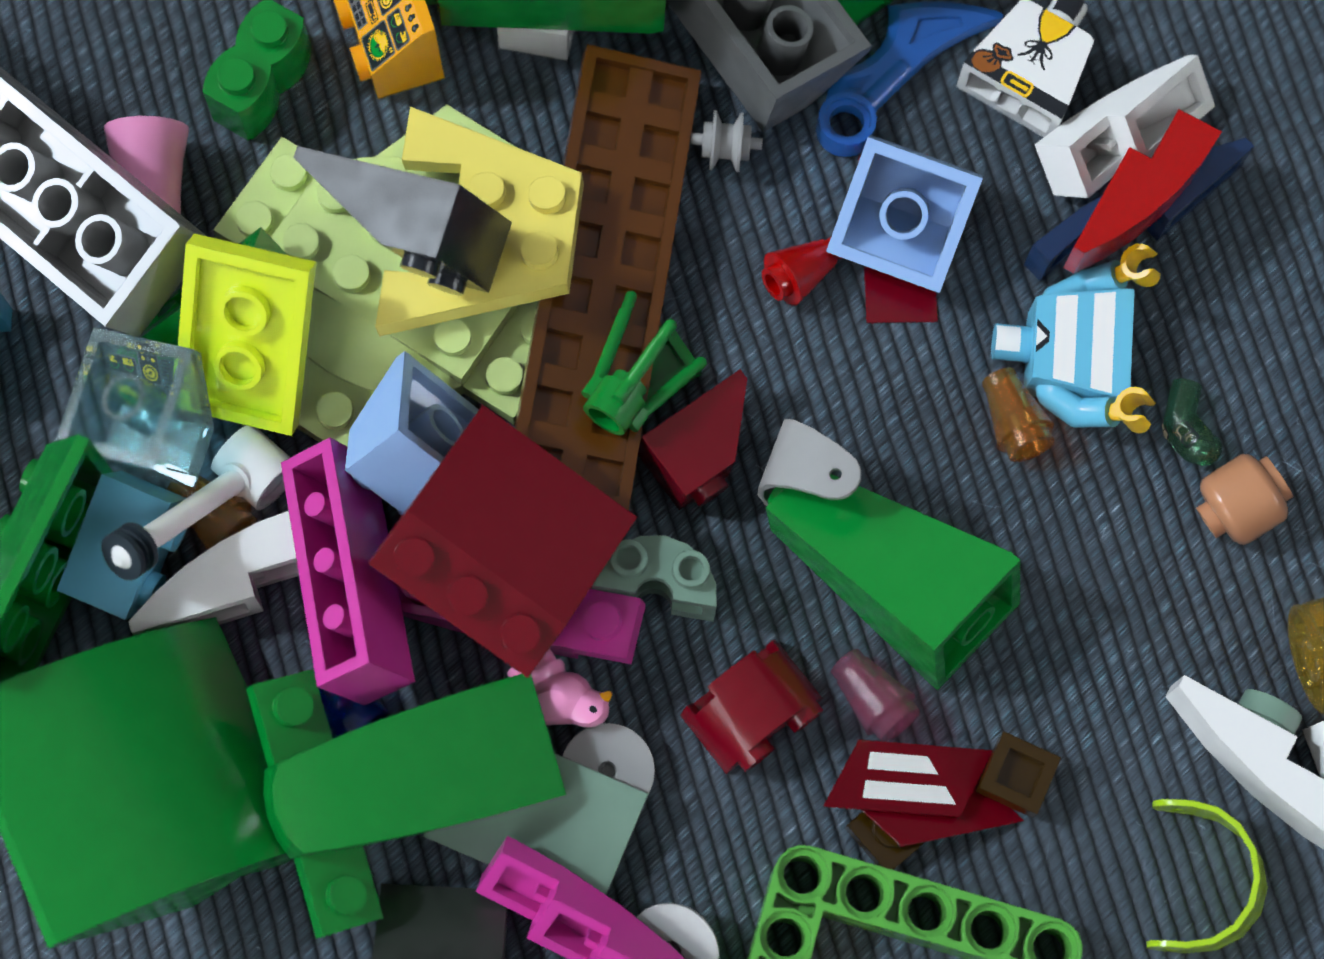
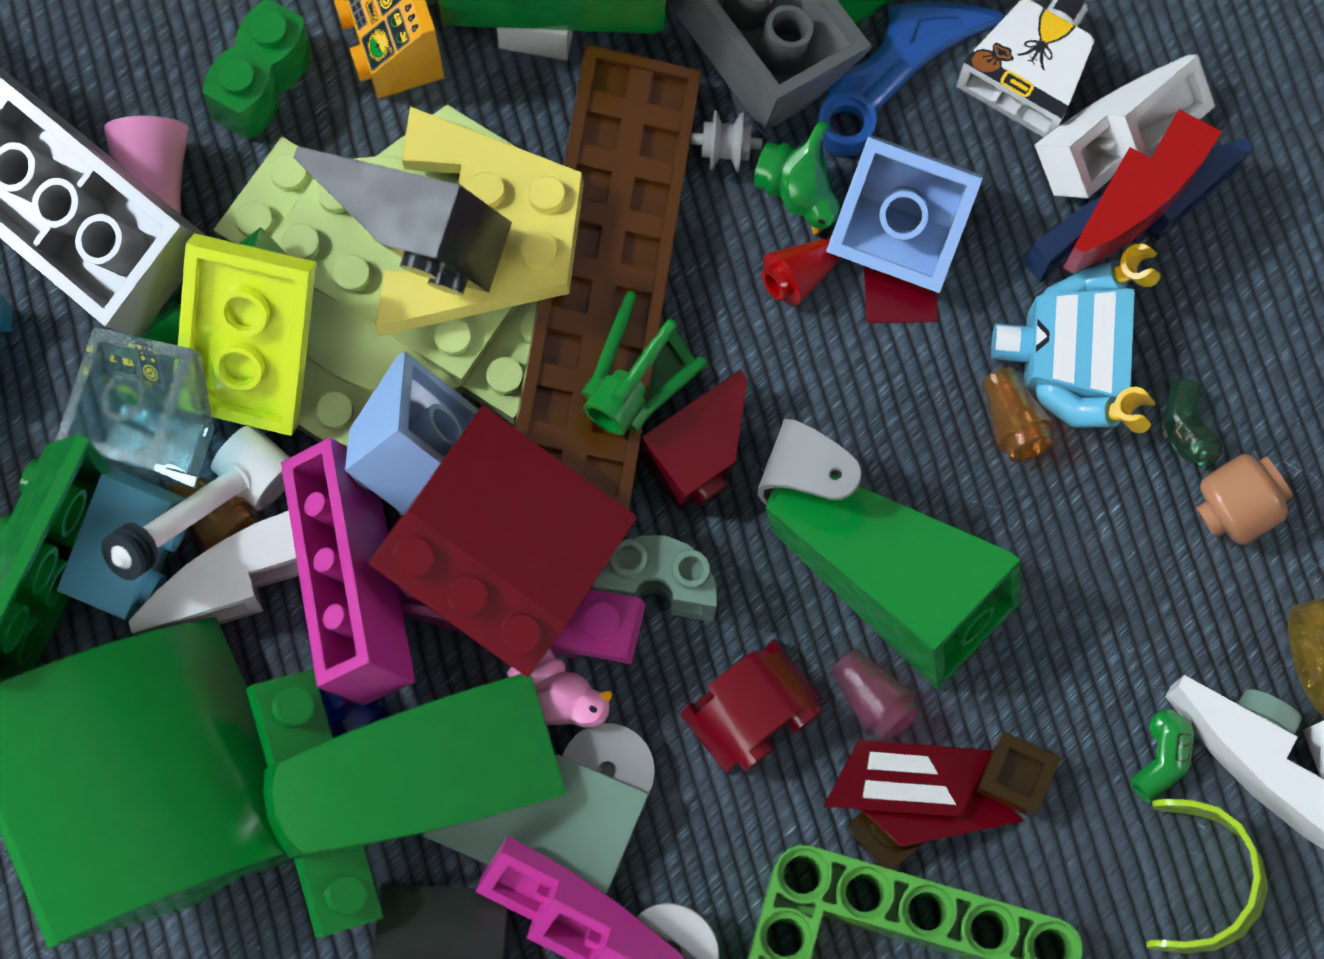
(800, 179): none -> green animal
(1173, 755): none -> green arm

